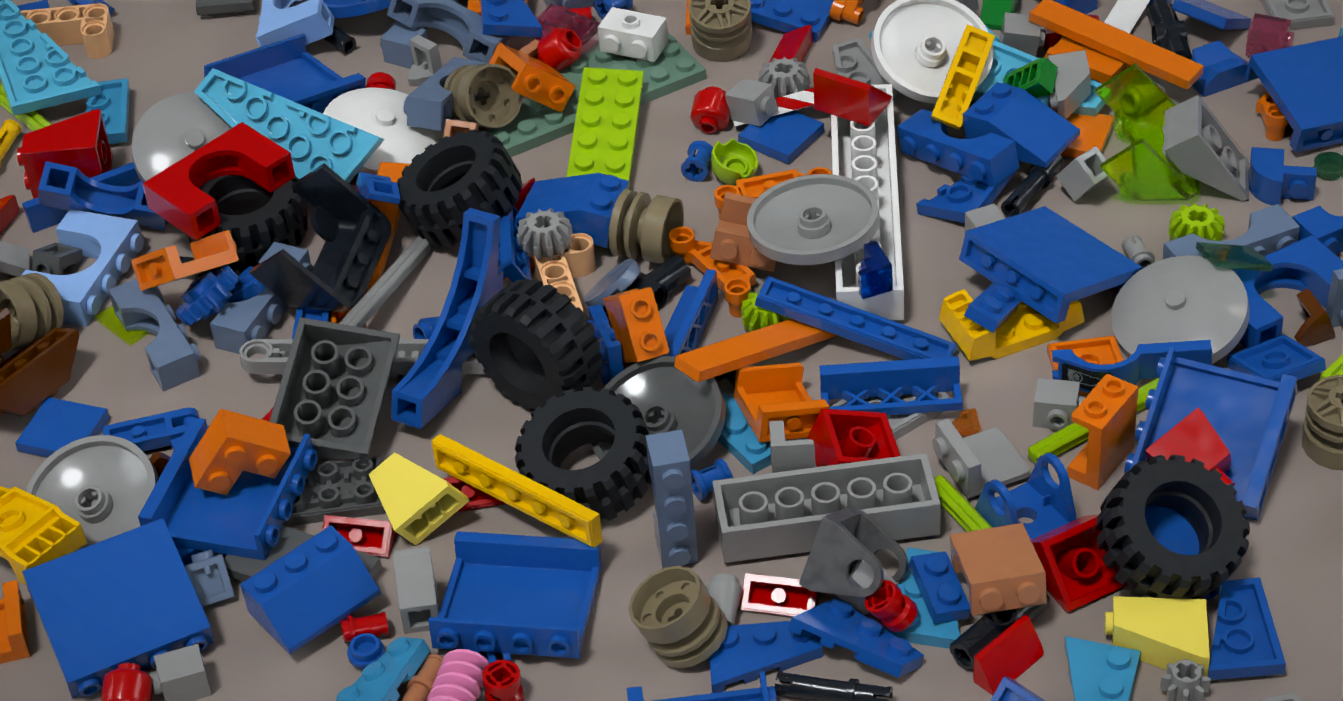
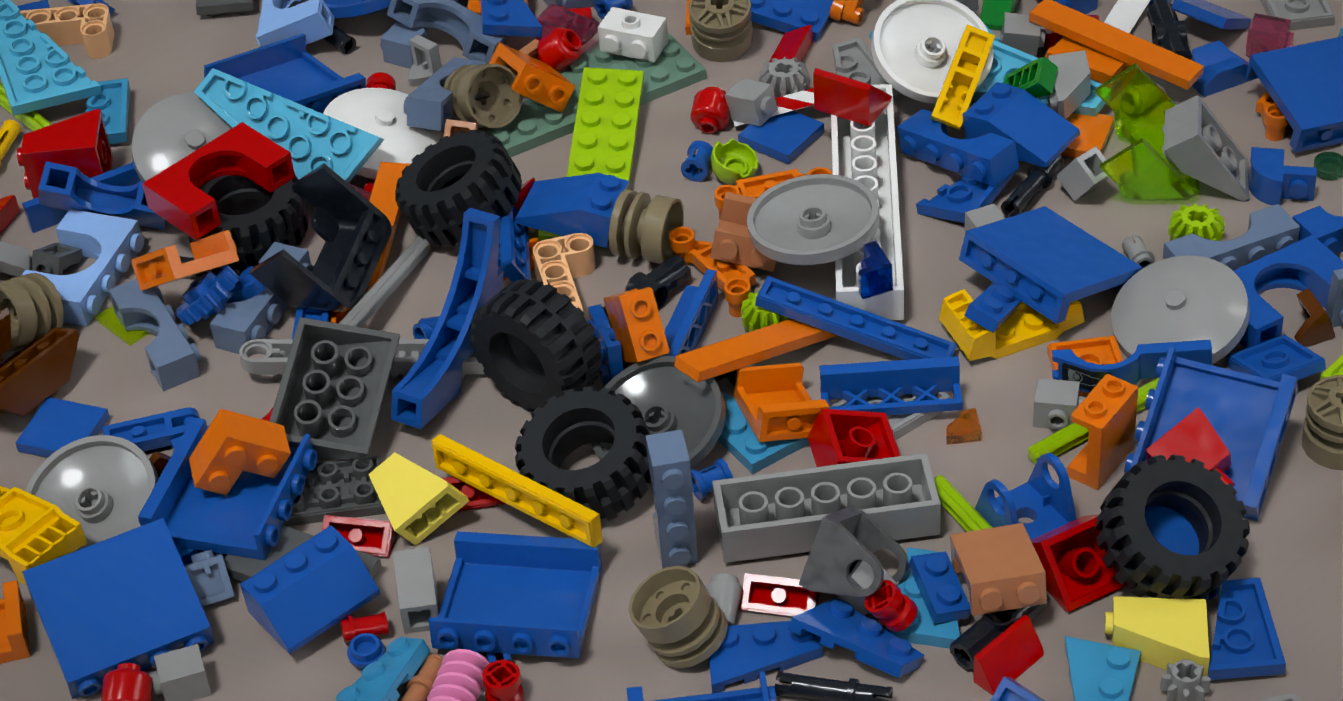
(378, 188): blue slope -> none
(544, 234): light grey gear -> none
(616, 280): sand blue tile -> none
(789, 454): light grey panel -> none
(978, 457): light grey bracket -> none
(1233, 256): piece -> none

